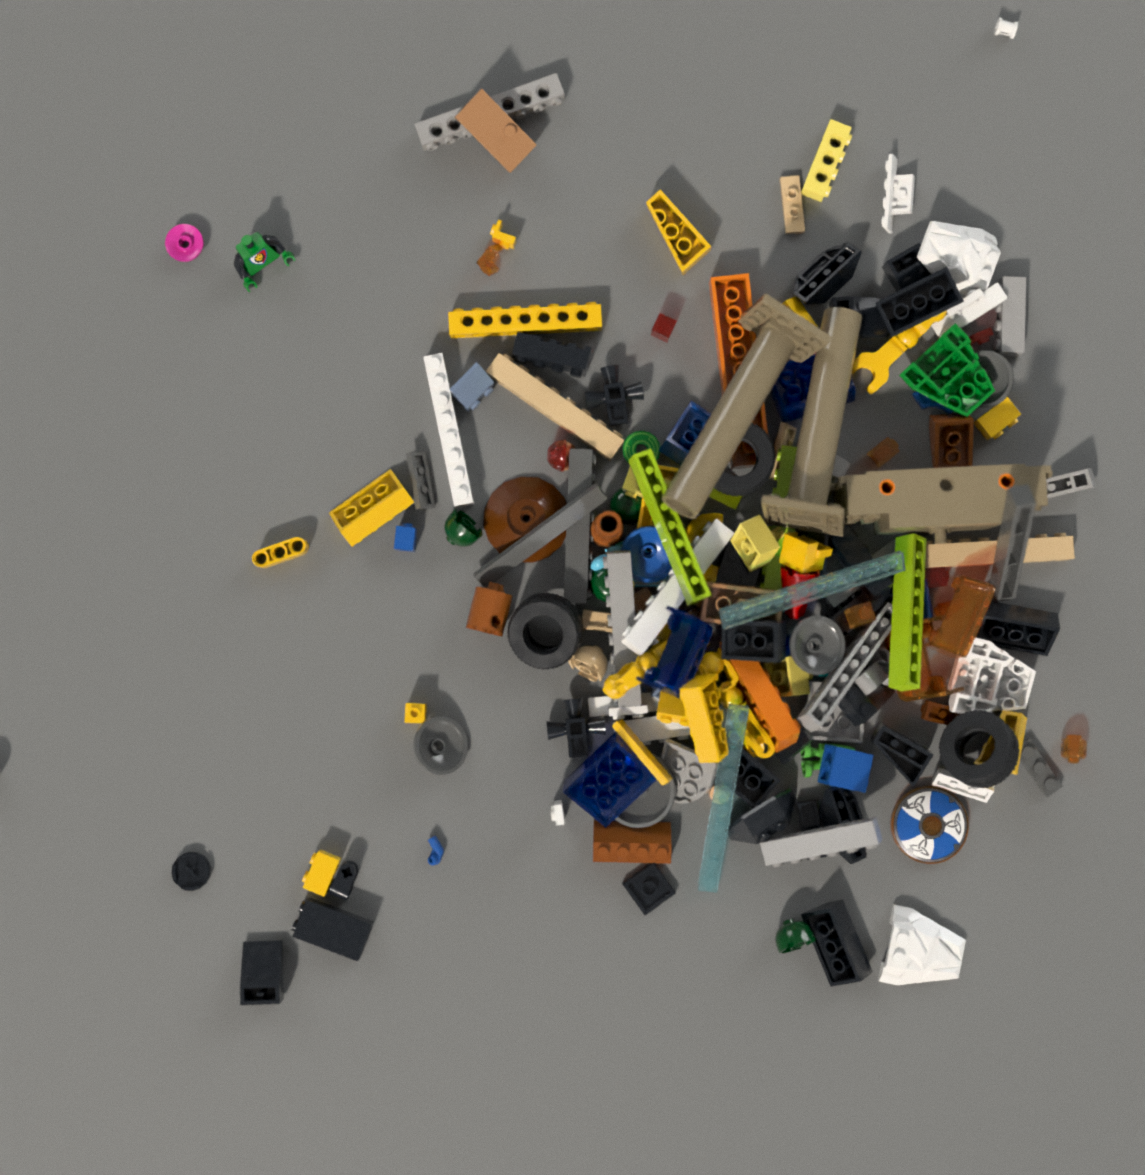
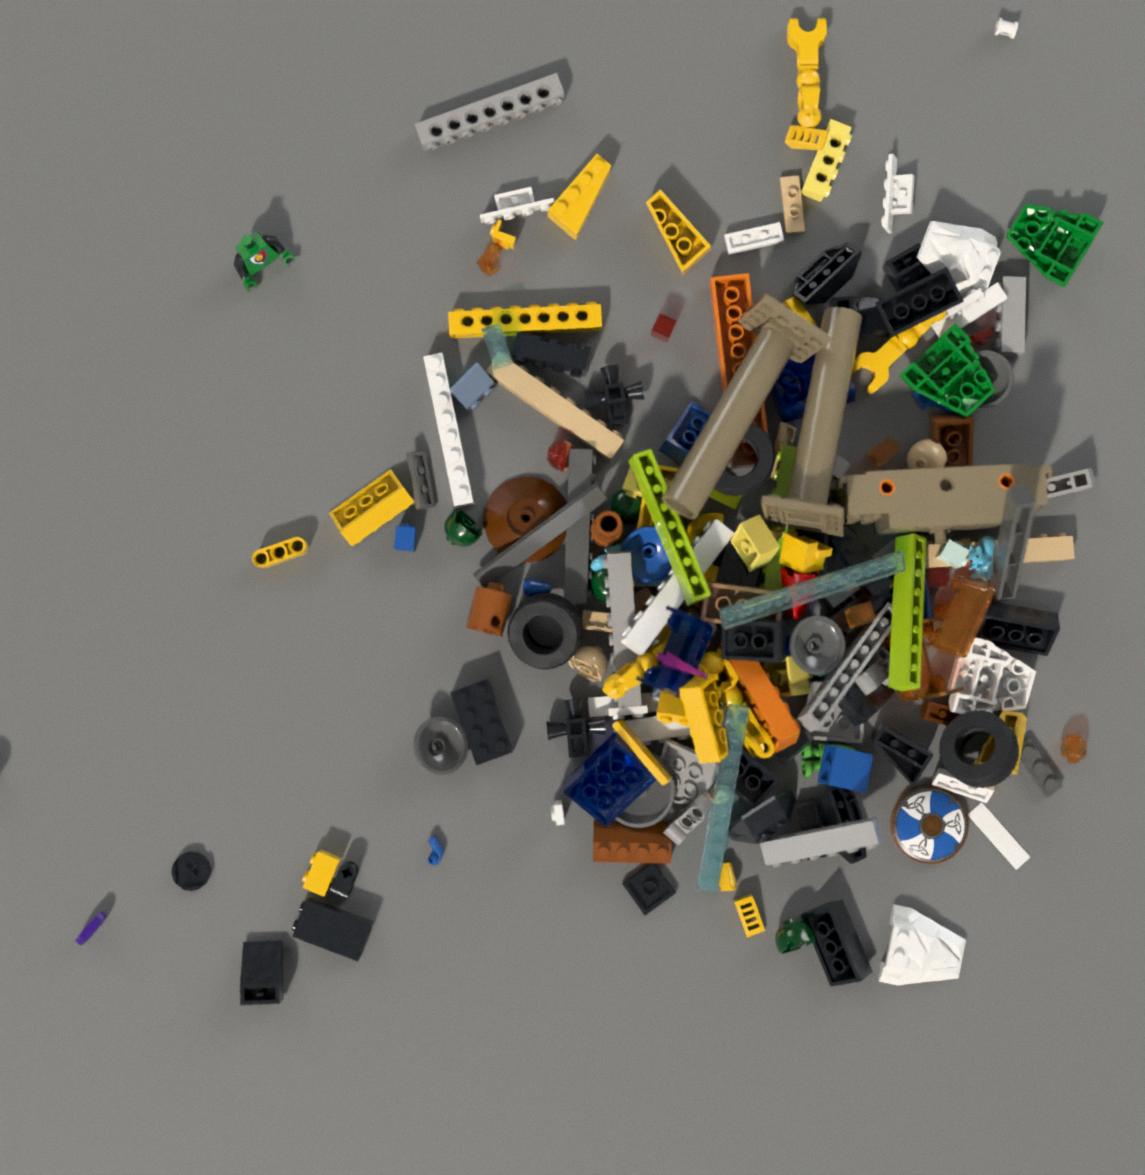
(91, 928): none -> dark purple tile
(178, 236): dark pink dish -> none
(415, 712): yellow brick -> none
(481, 722): none -> black brick
(495, 130): medium nougat brick -> none
(497, 346): none -> clear light blue brick
(515, 203): none -> white bracket
(534, 586): none -> blue cone
(577, 201): none -> yellow wedge
(640, 438): green tile -> none
(673, 662): none -> magenta piece
(688, 819): none -> light grey piece
(727, 878): none -> yellow cone
(742, 901): none -> yellow slope
(754, 238): none -> white plate
(796, 133): none -> yellow slope
(808, 80): none -> yellow piece
(926, 455): none -> tan cylinder
(953, 553): none -> light aqua brick
(982, 558): none -> medium azure animal
(997, 418): yellow brick -> none
(998, 836): none -> white sticker
(1053, 240): none -> green wedge

